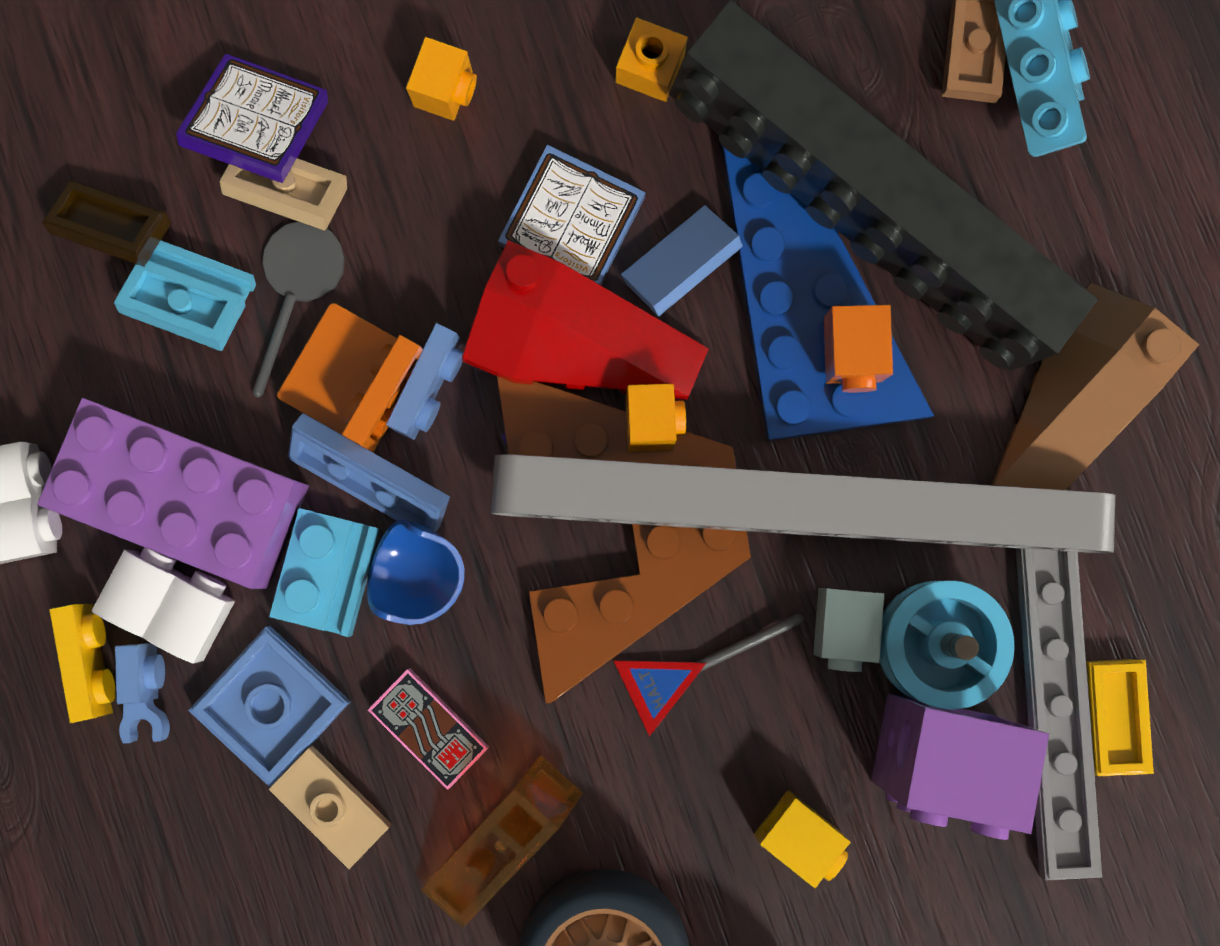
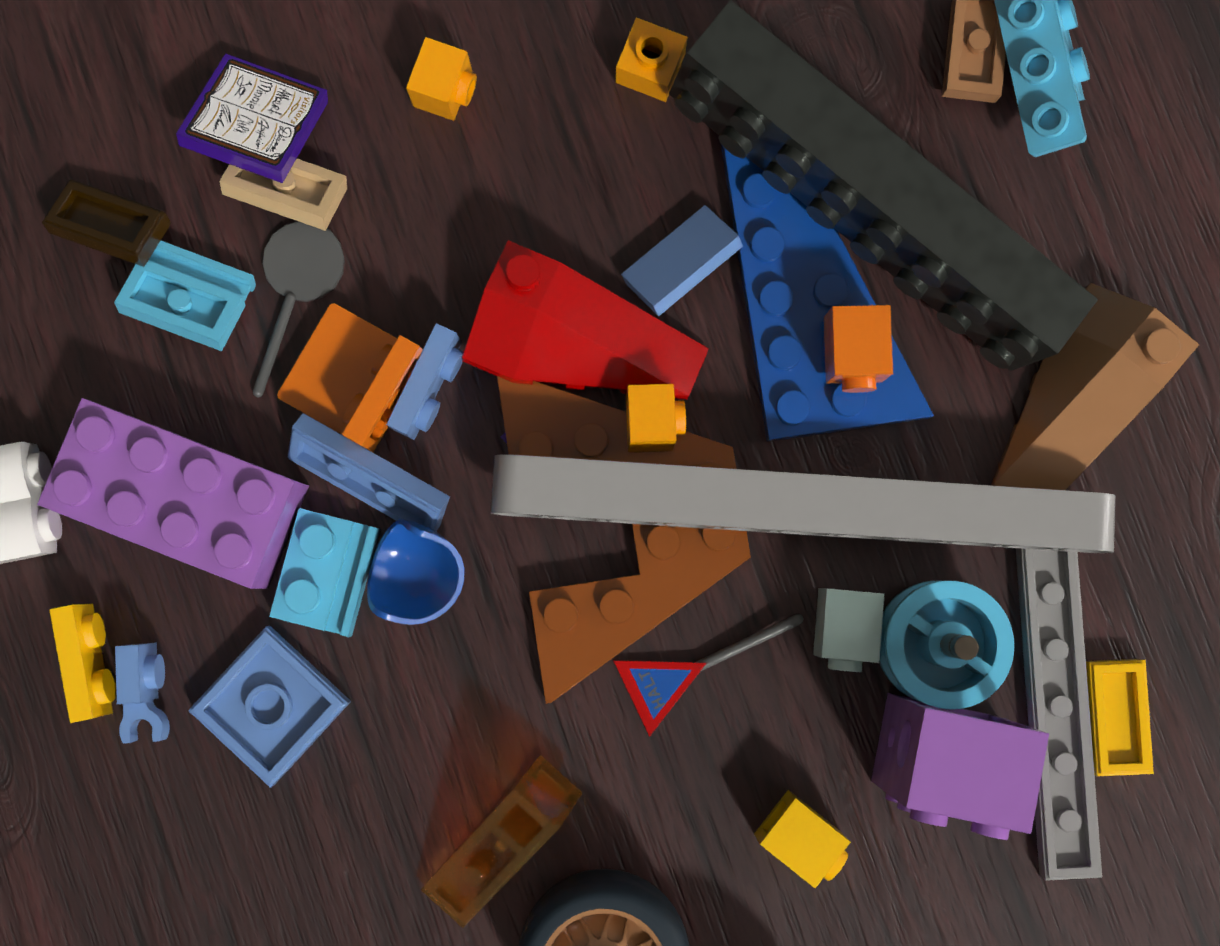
(164, 604): white brick -> none
(330, 807): tan plate -> none
(428, 728): tile -> none
(573, 214): tile -> none

